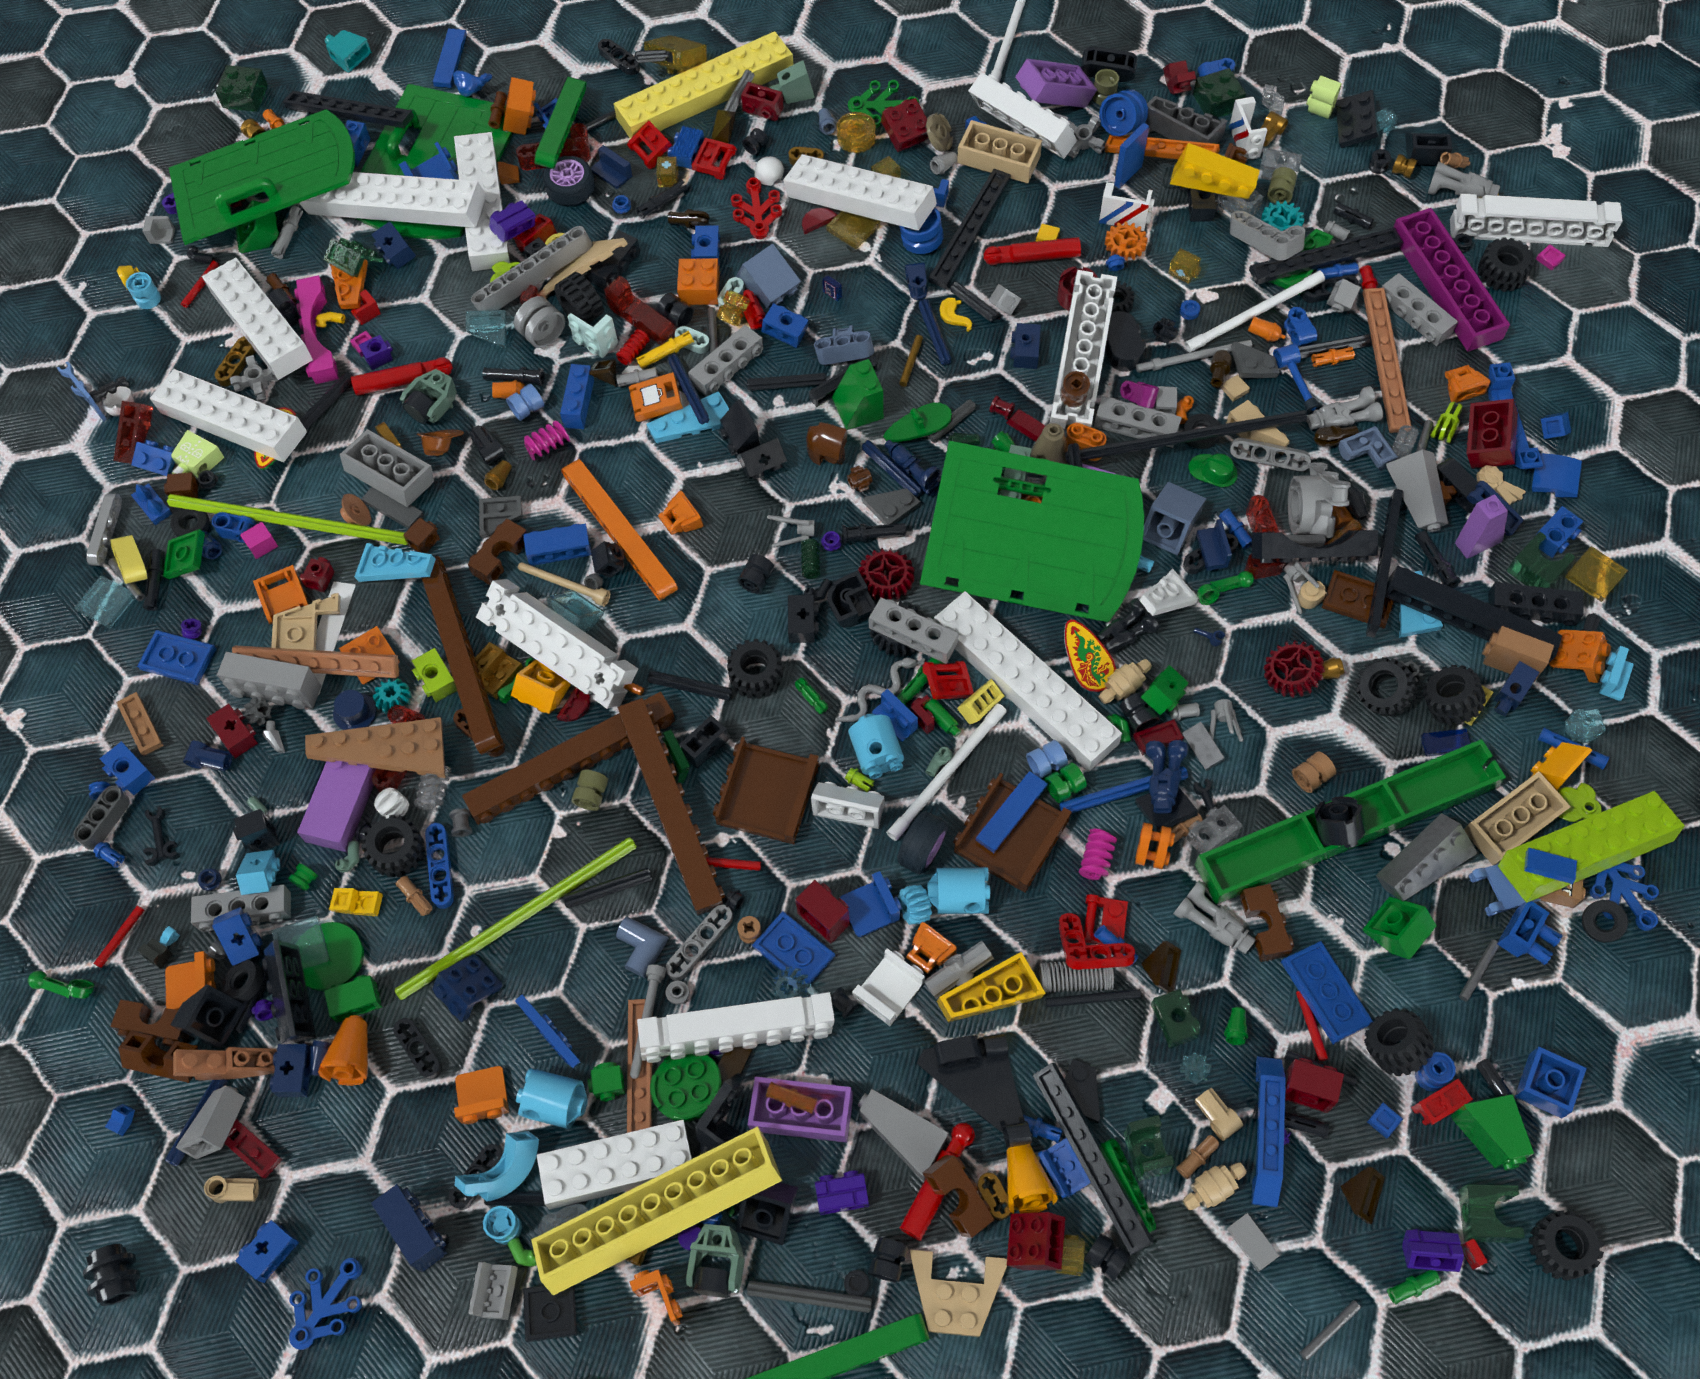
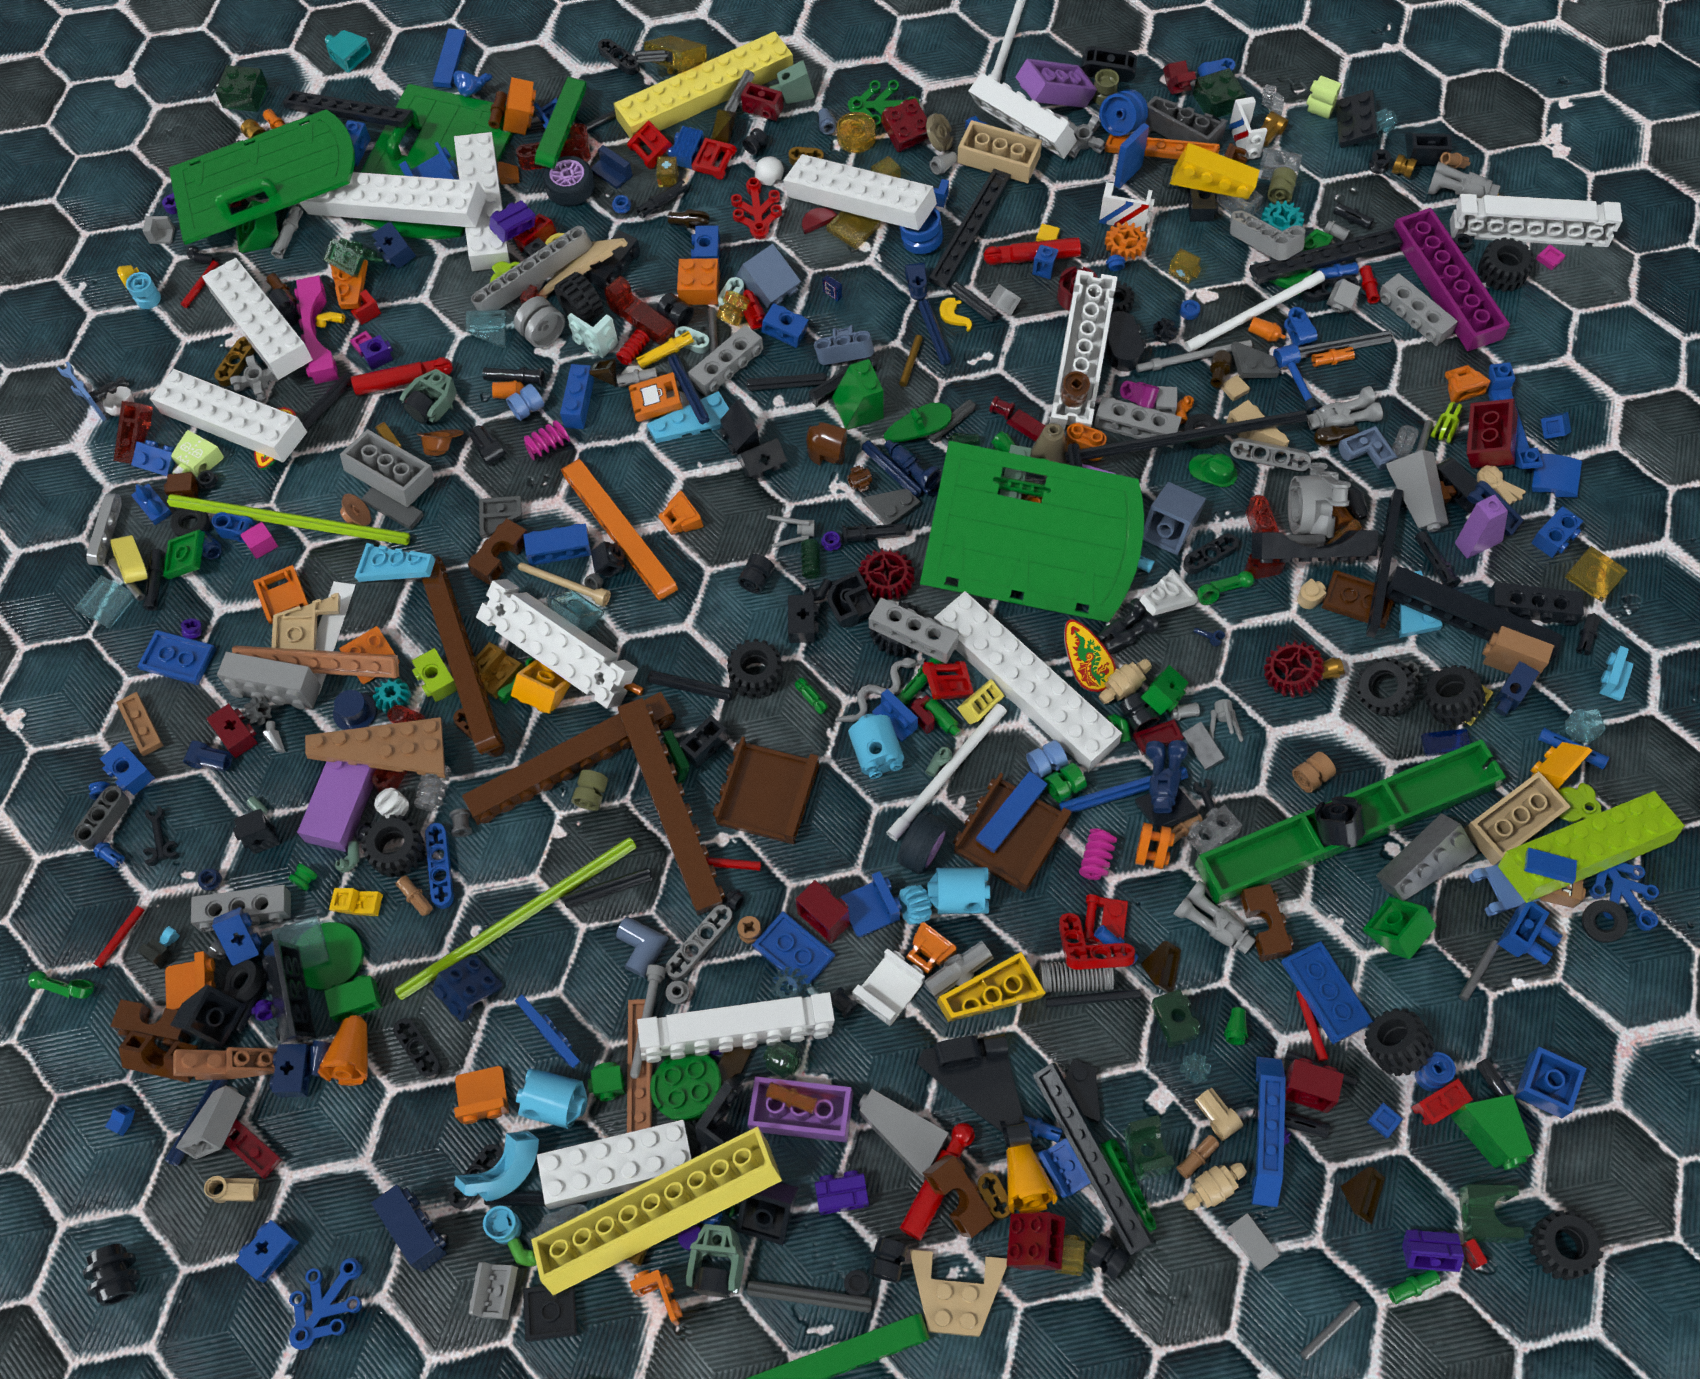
(257, 872): medium azure brick -> none
(317, 574): dark red brick -> none
(421, 536): reddish brown brick -> none
(496, 477): pearl gold cone -> none
(575, 706): dark red tile -> none
(782, 1059): none -> clear green head
(847, 804): white slope -> none
(858, 779): lime pin -> none
(1026, 345): dark blue brick -> none
(1044, 261): none -> blue bracket
(1214, 546): dark blue panel -> none
(1236, 528): blue pin -> none
(1296, 573): light grey plant -> none
(1386, 359): nougat tile -> none
(1534, 569): clear green piece -> none
(1582, 651): orange bracket -> none

